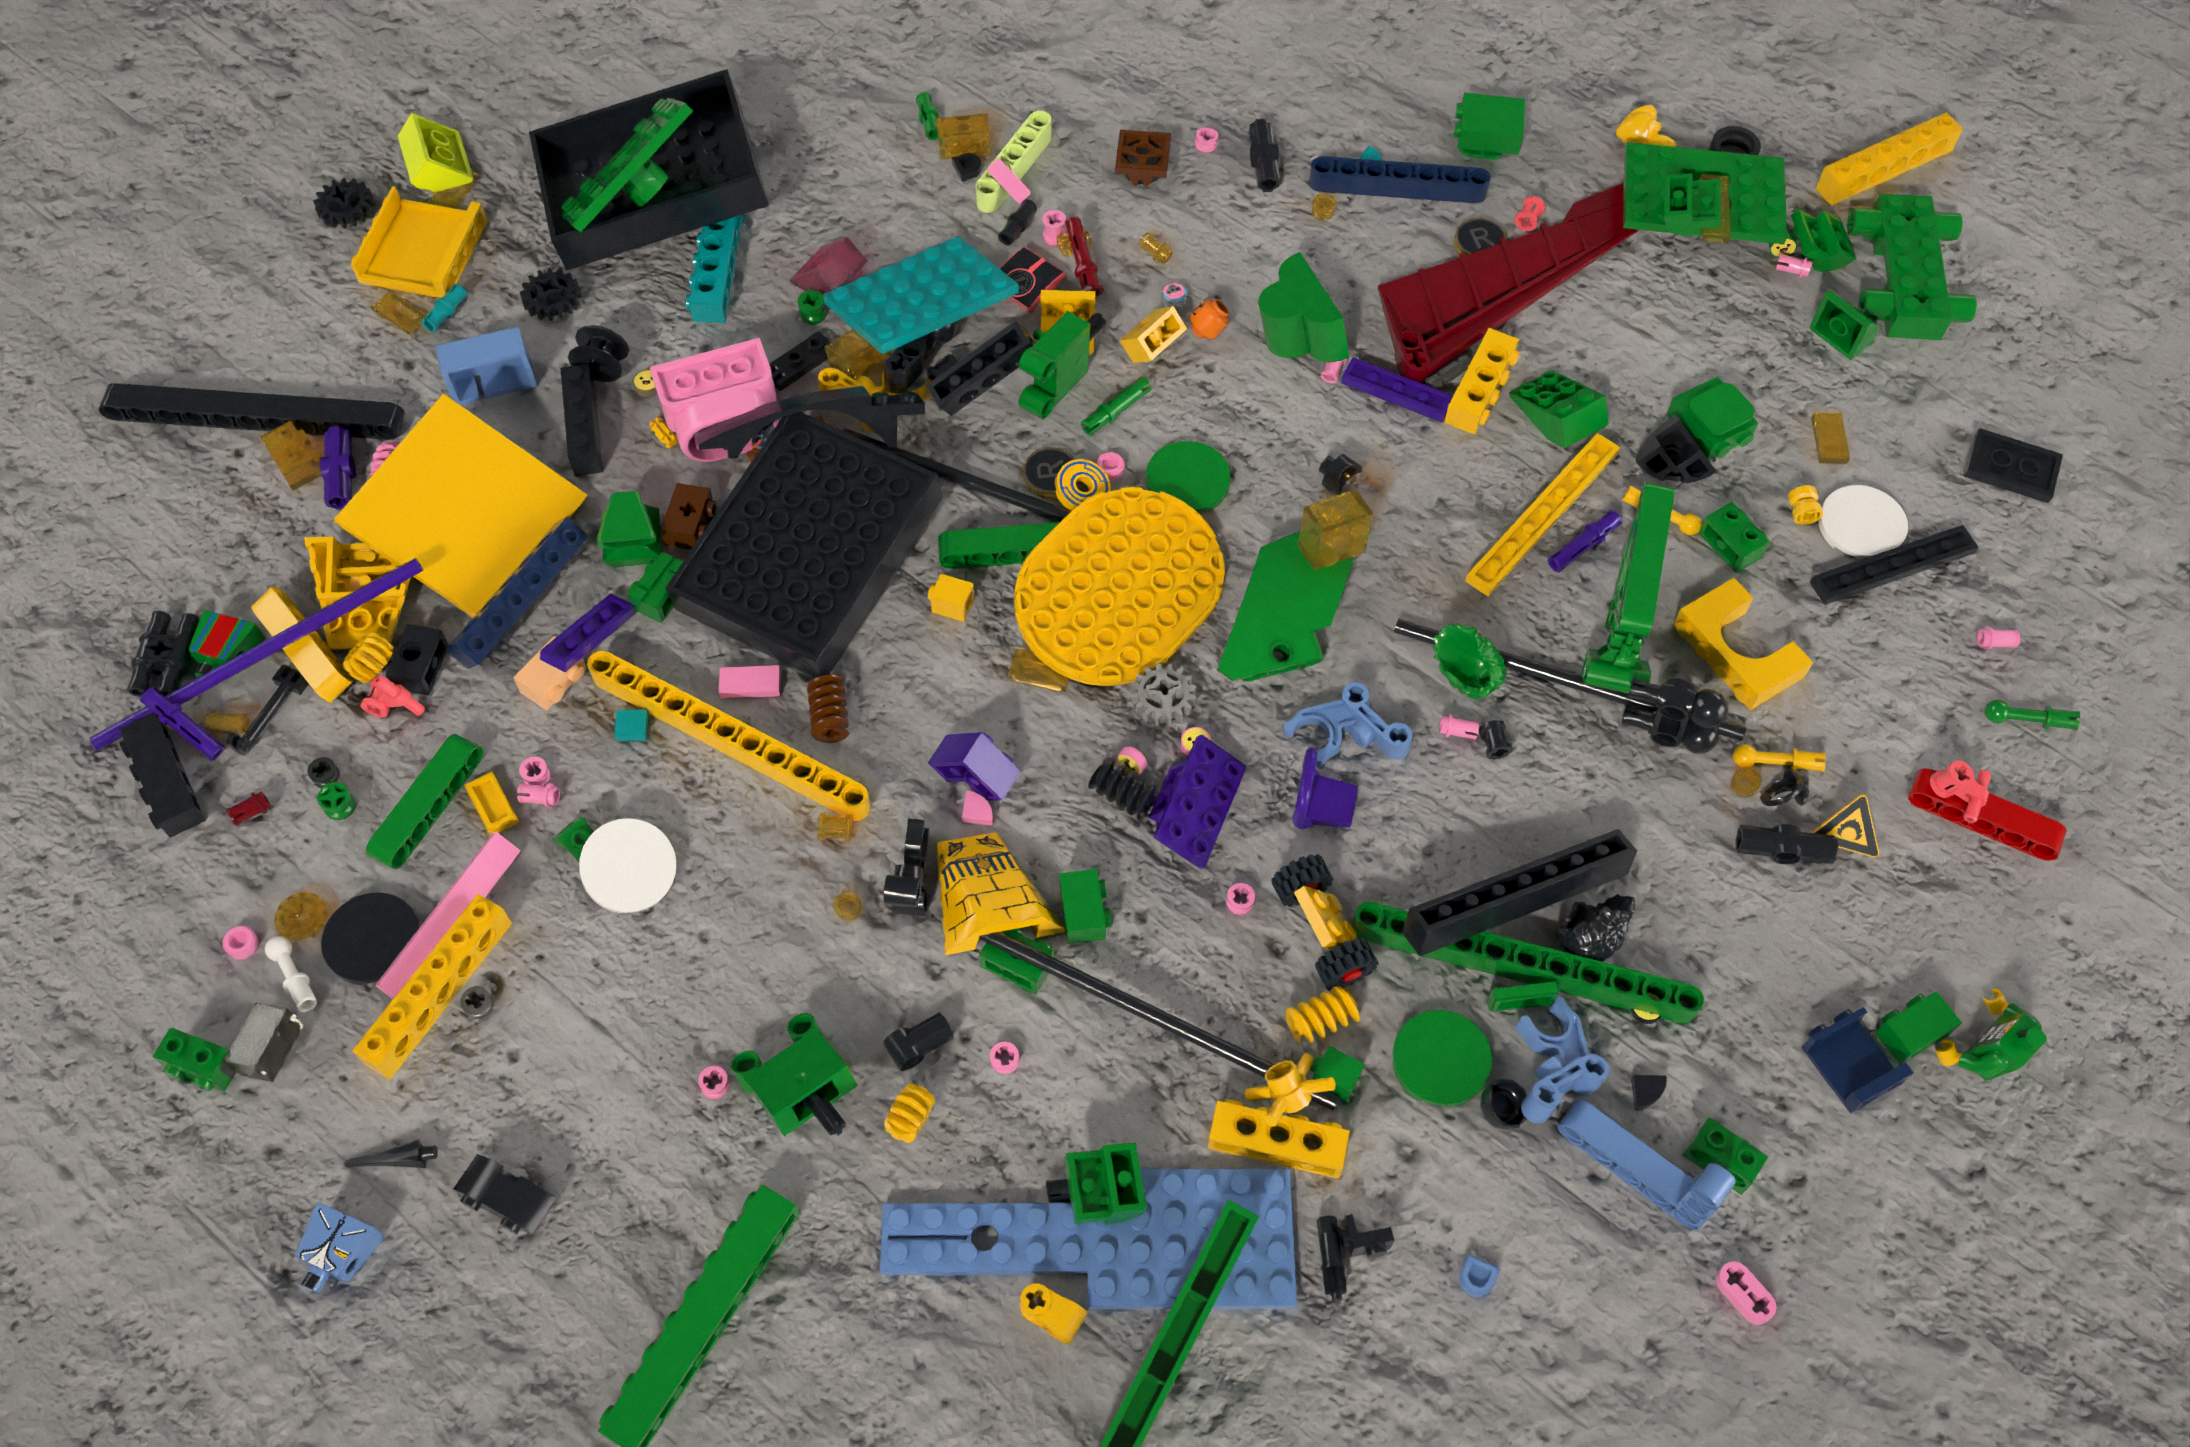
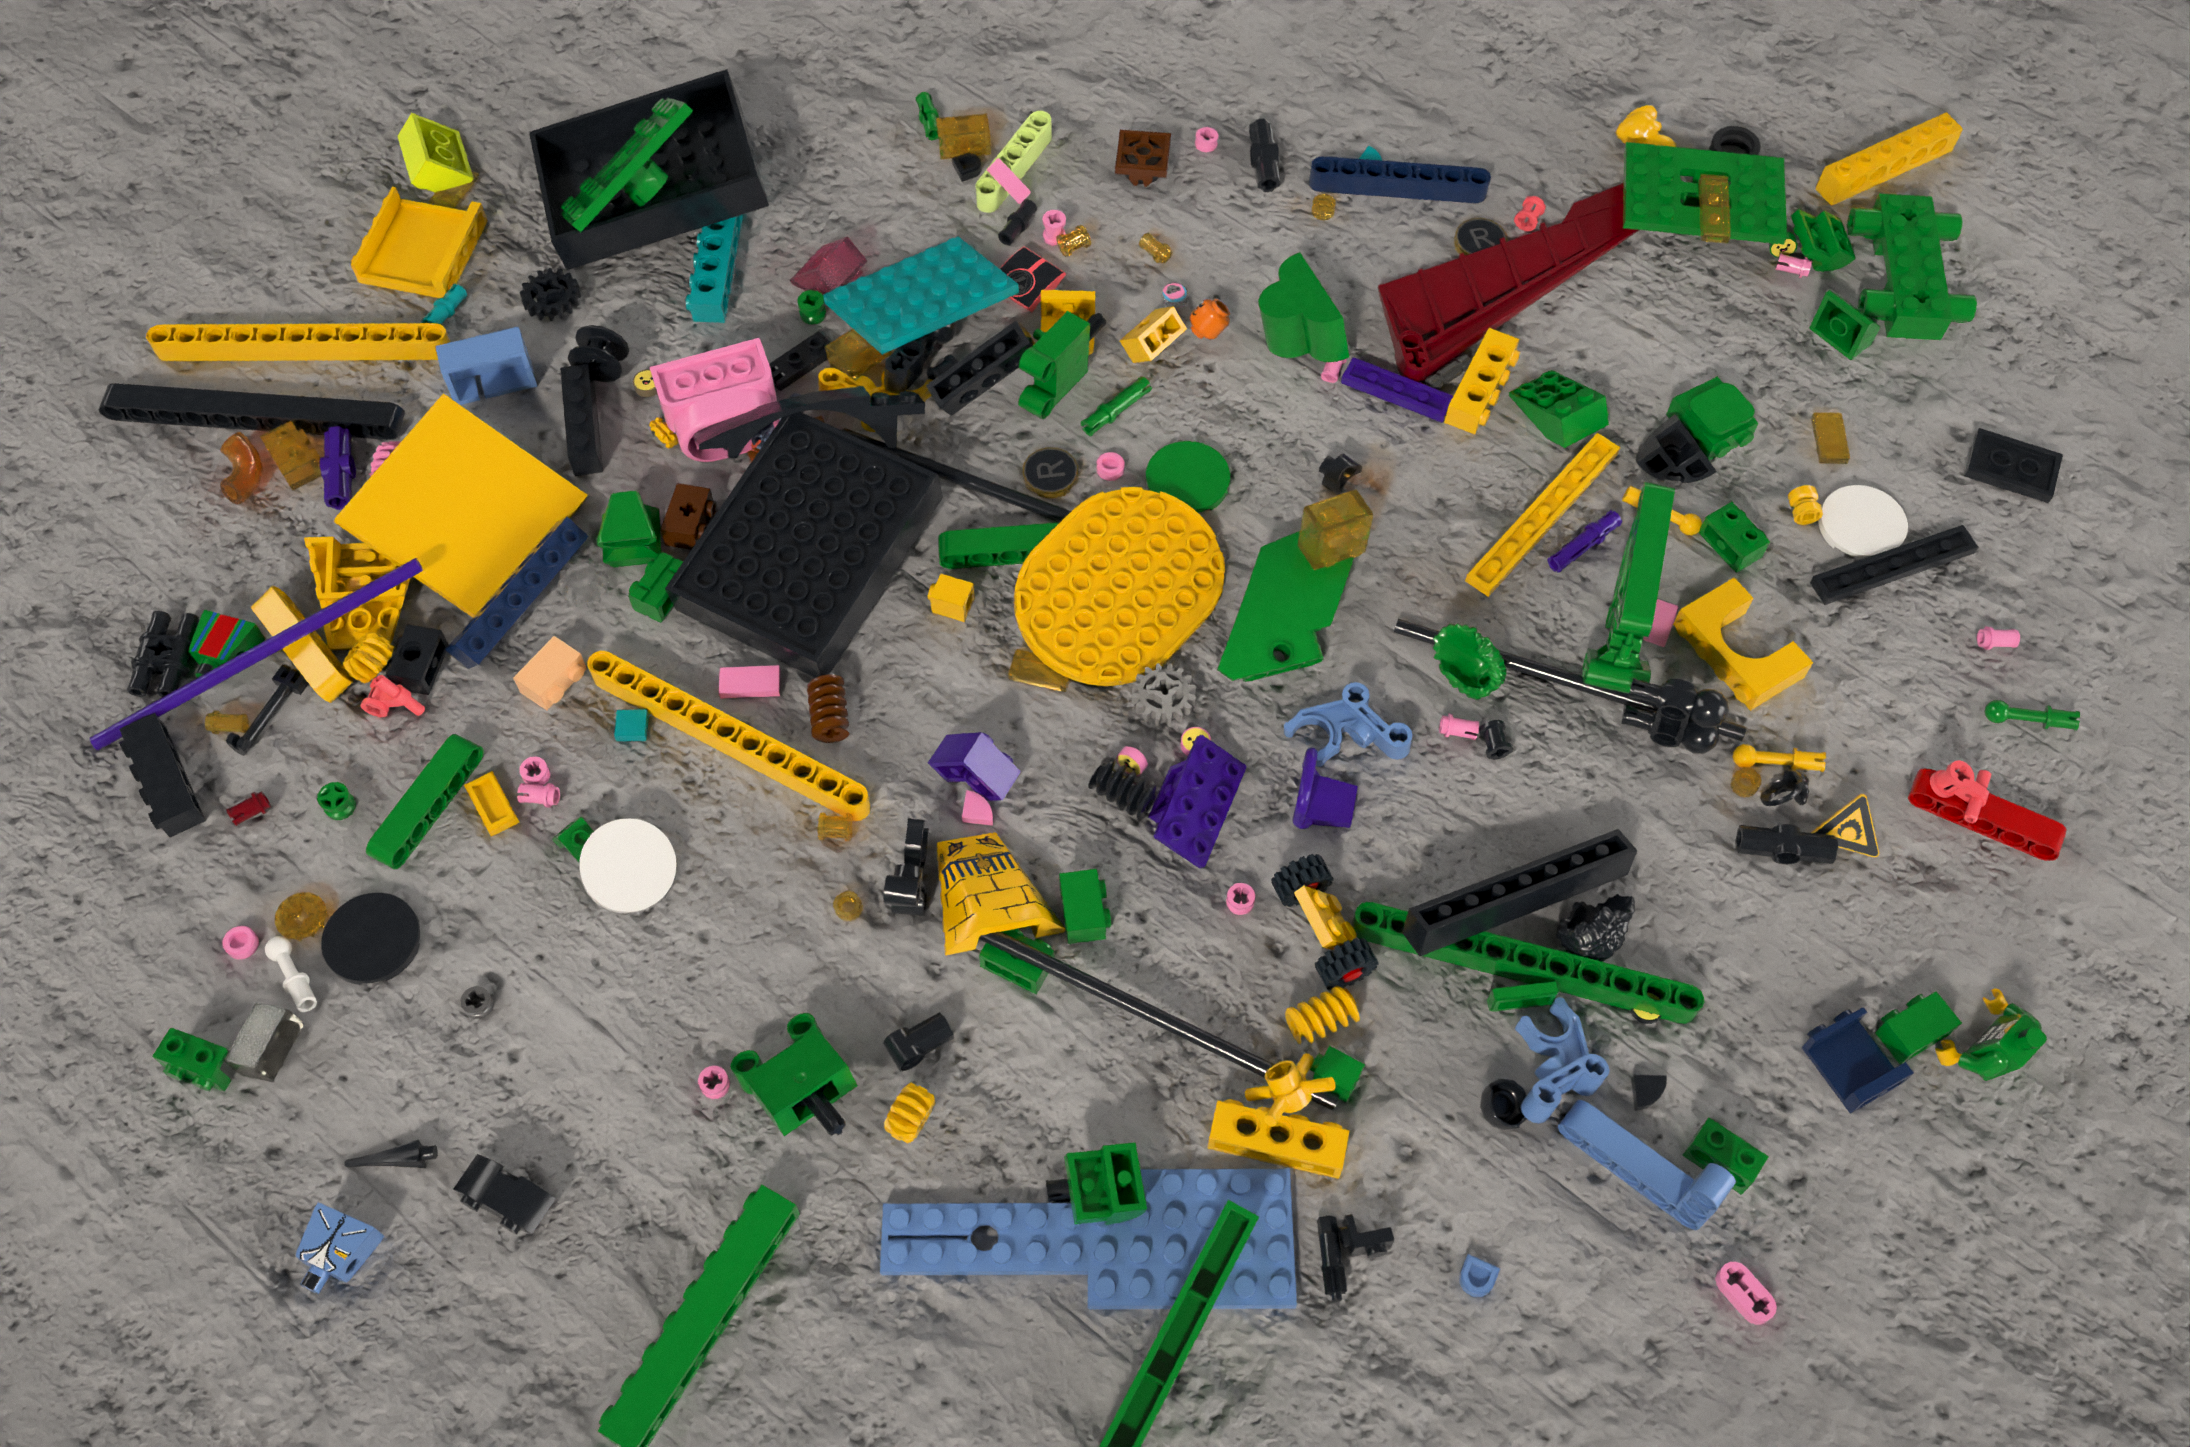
(180, 722): dark purple pin -> none
(246, 468): none -> clear orange cylinder
(296, 341): none -> yellow beam
(317, 767): pearl dark grey bush -> none
(343, 203): black gear -> none
(399, 312): clear yellow tile -> none
(432, 987): yellow brick -> none
(477, 878): bright pink tile -> none
(587, 632): dark purple plate -> none
(996, 1063): bright pink bush -> none
(1058, 1316): yellow piece -> none
(1080, 471): yellow tile -> none
(1086, 269): dark red pin -> none
(1441, 1058): green tile -> none
(1489, 125): green brick -> none
(1662, 624): none -> bright pink sticker
(1691, 203): green brick -> none

